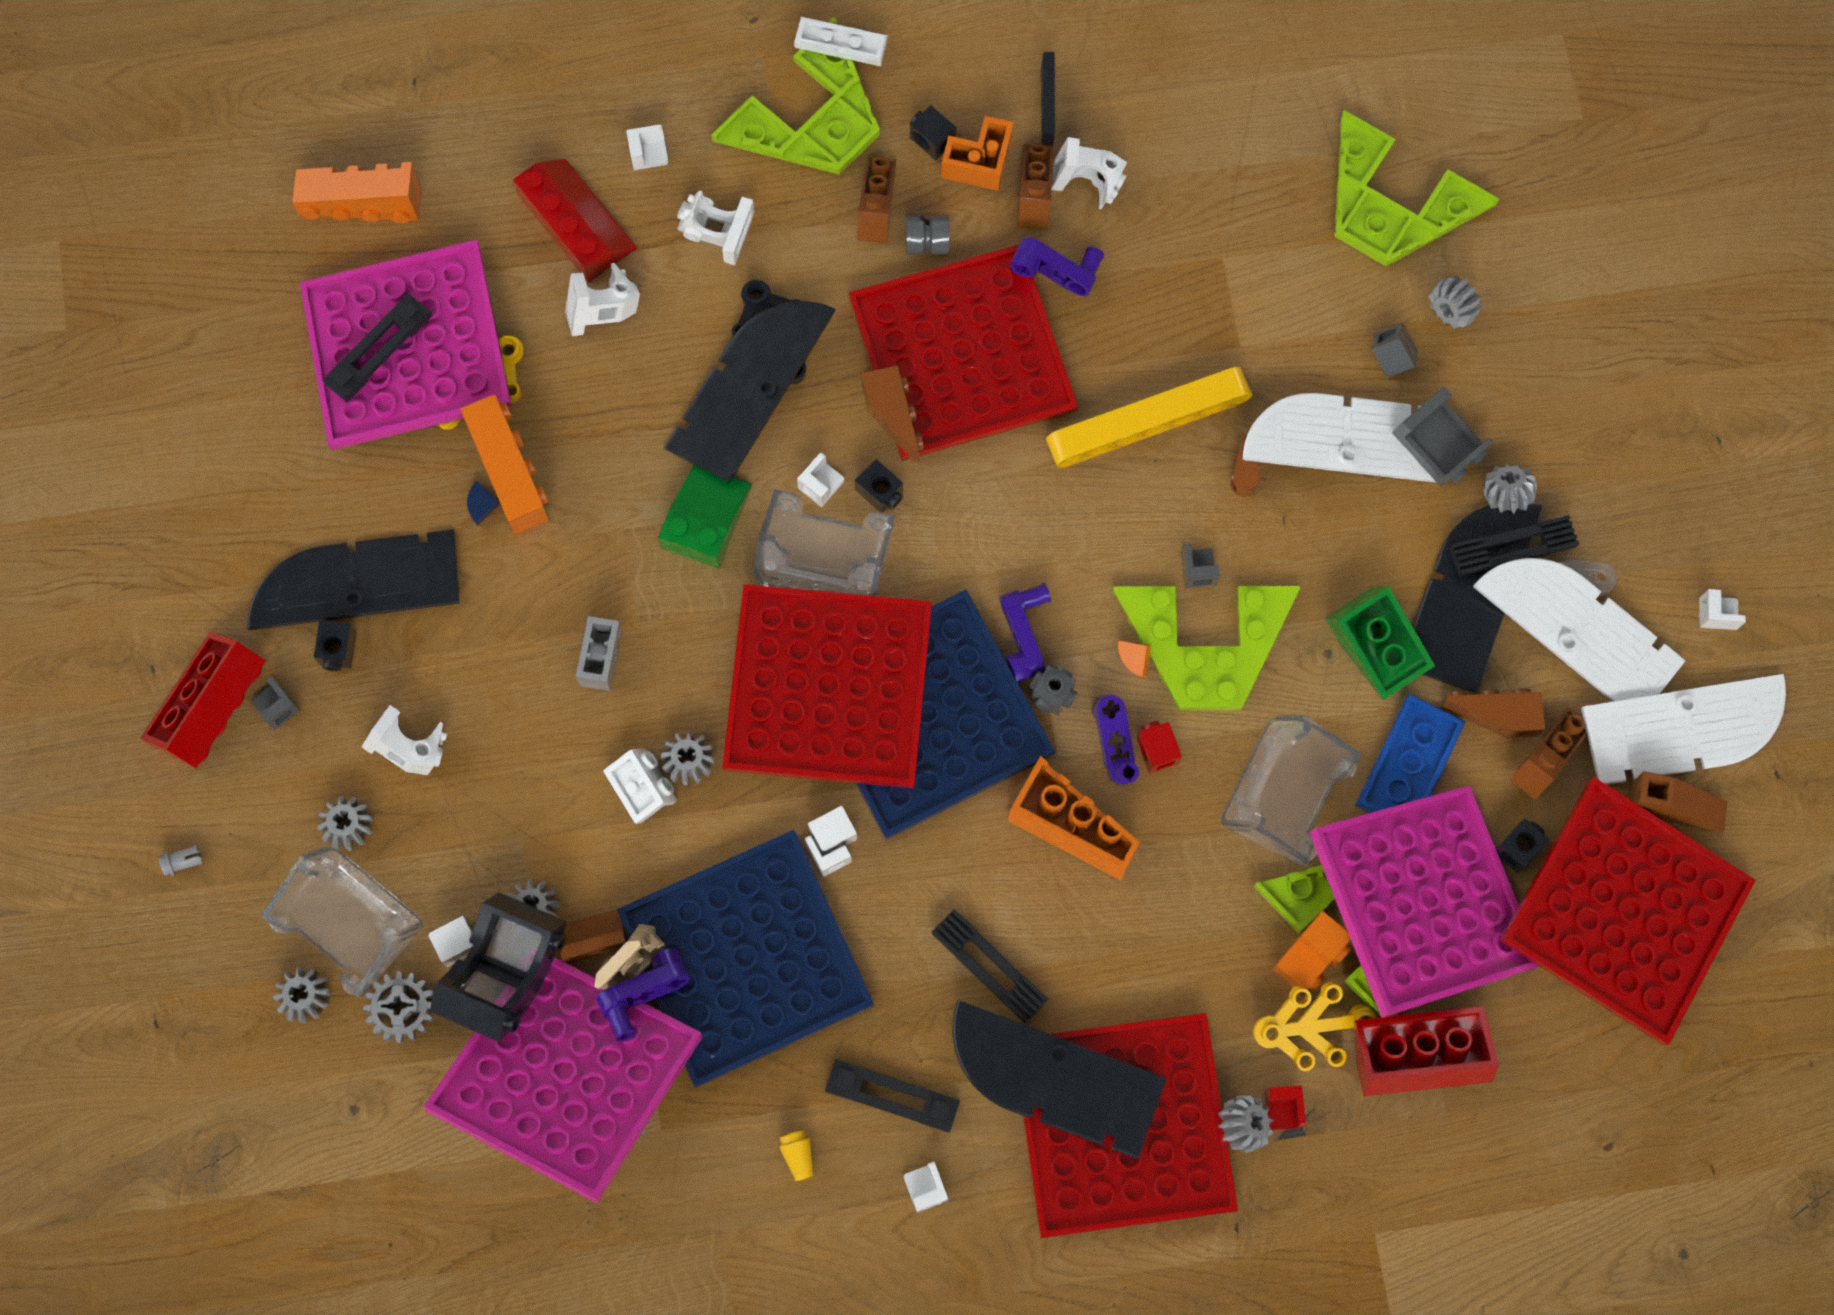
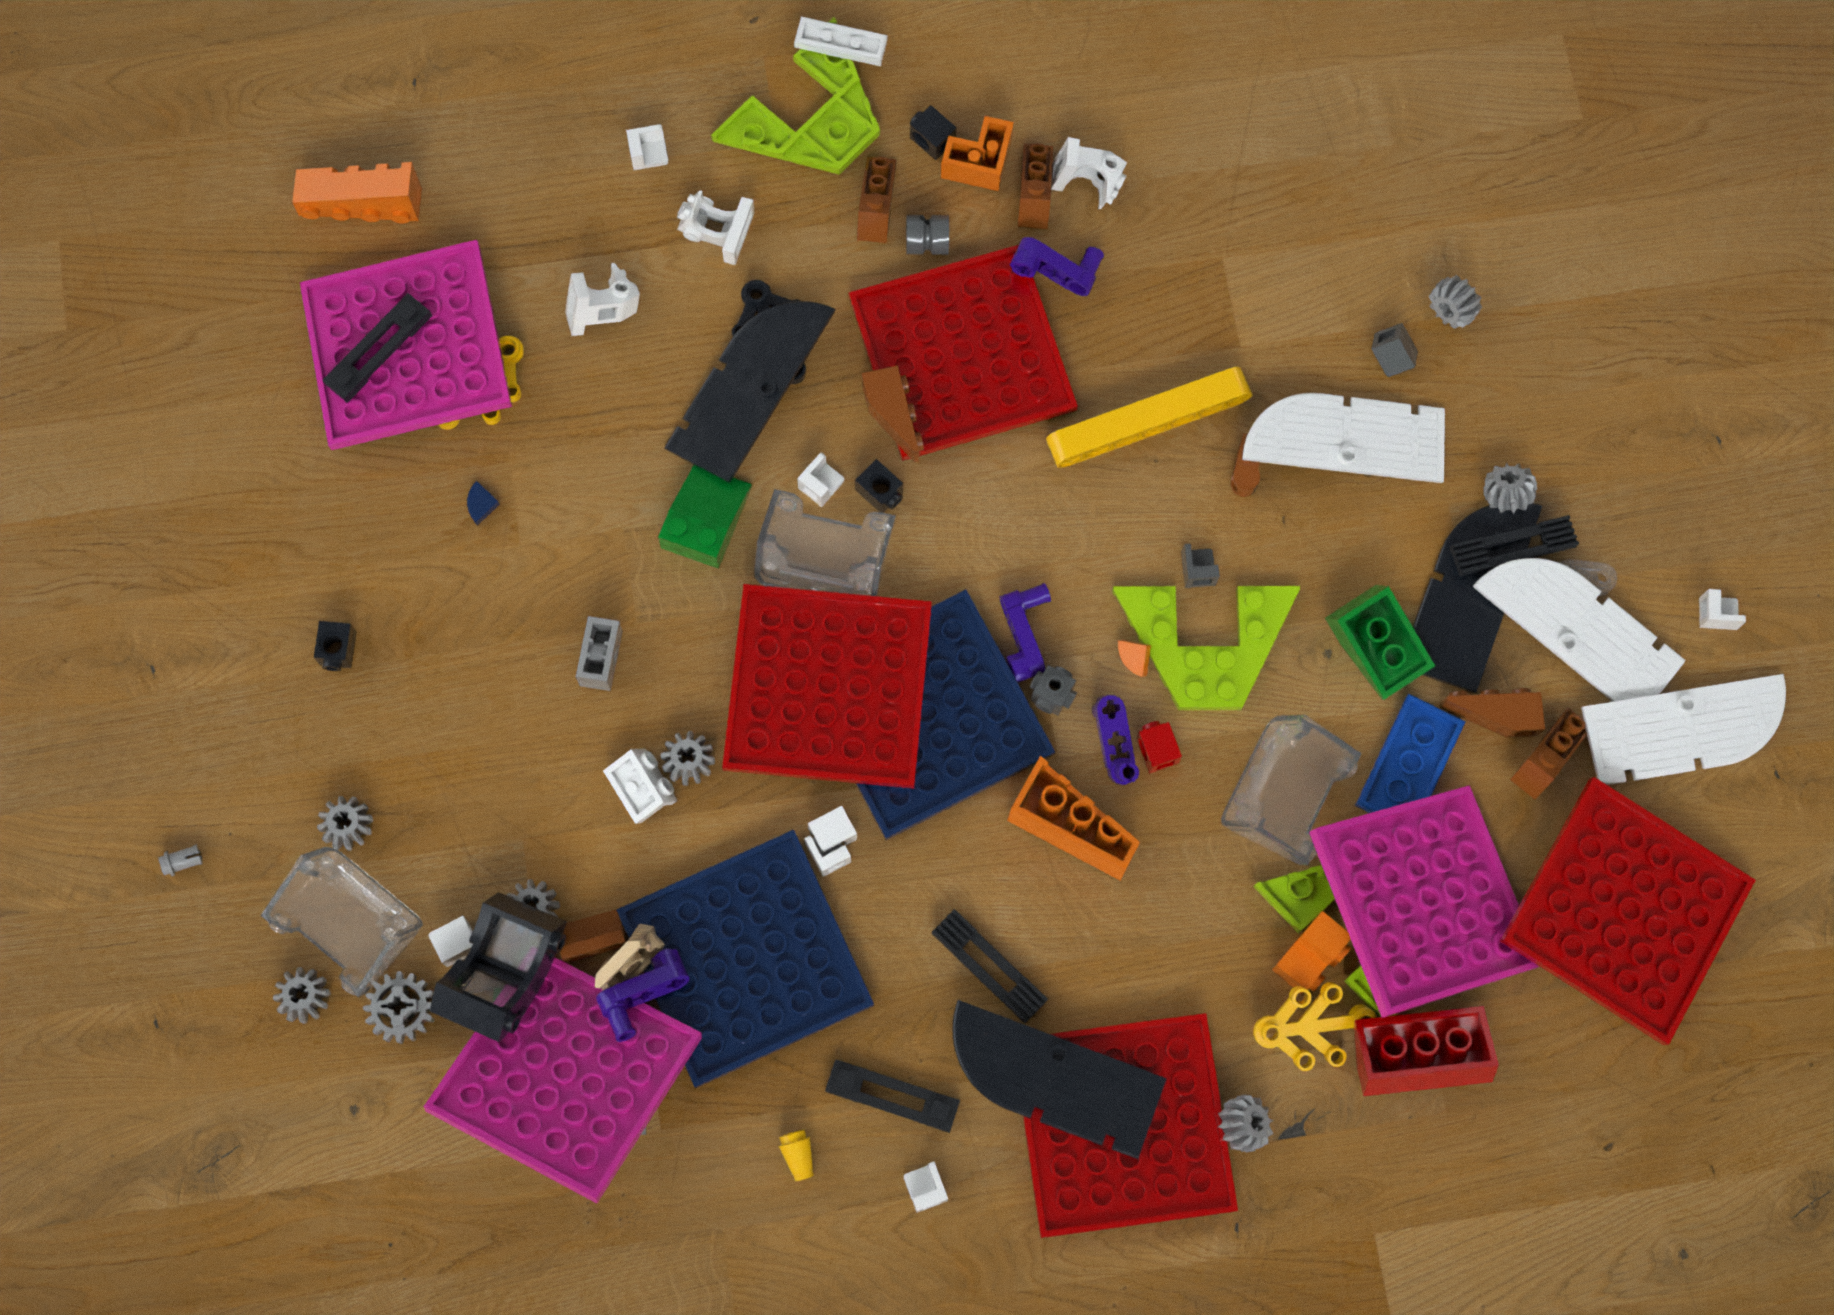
(204, 699): red slope -> none
(274, 705): dark grey panel -> none
(373, 580): black door -> none
(407, 754): white tile -> none
(504, 463): orange wedge -> none
(573, 216): red slope -> none
(1048, 98): black tile -> none
(1285, 1107): red panel -> none
(1378, 223): lime wing -> none
(1441, 440): dark grey panel -> none
(1515, 856): black brick -> none
(1678, 801): dark orange slope -> none

